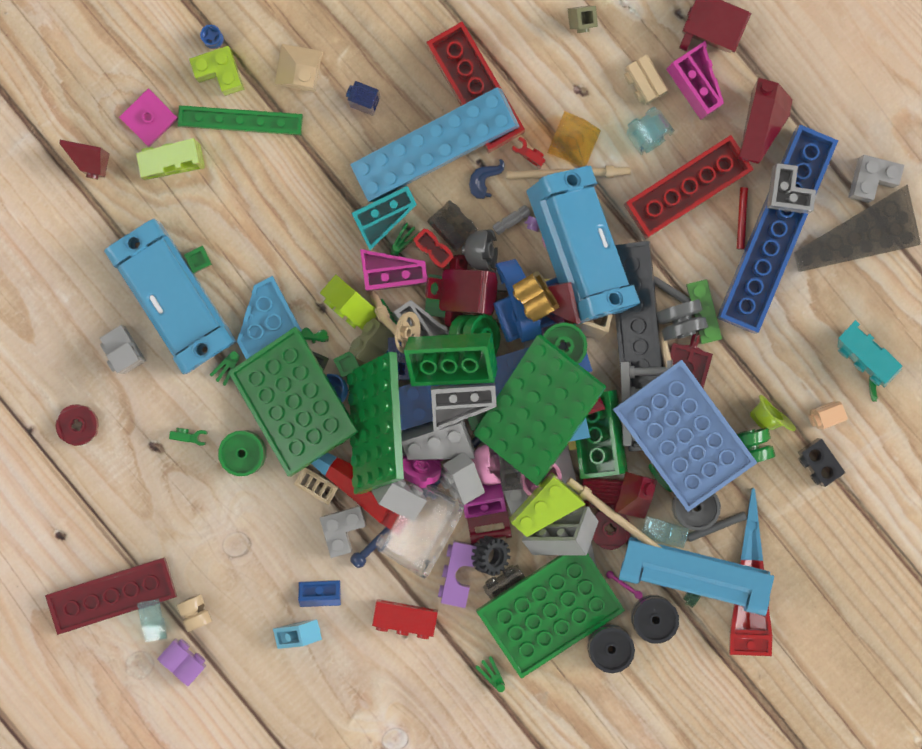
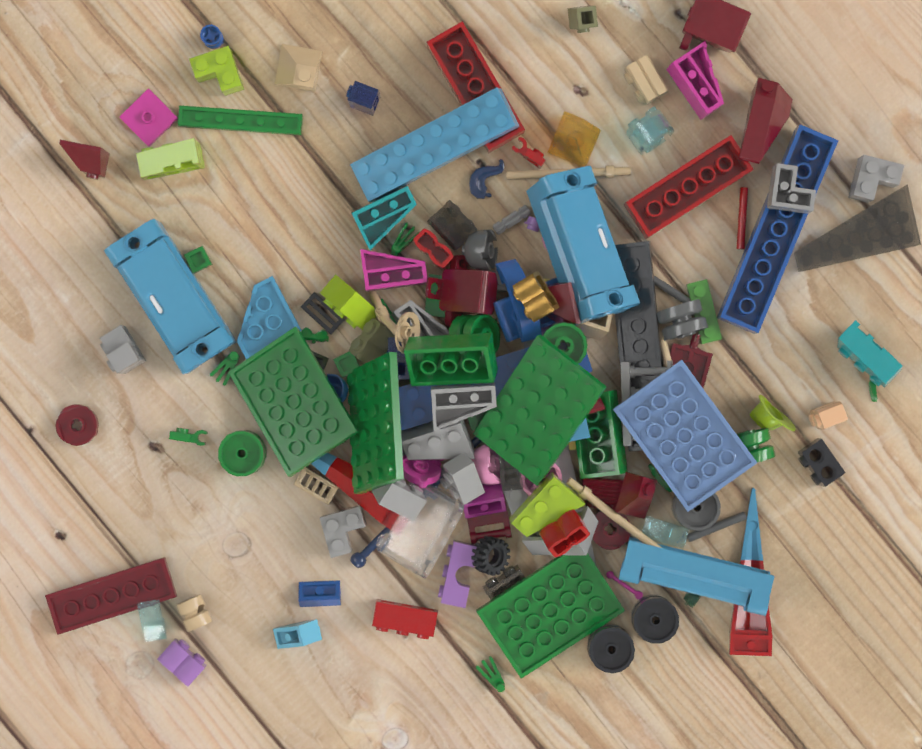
(335, 324): none -> black tile
(564, 533): none -> red brick

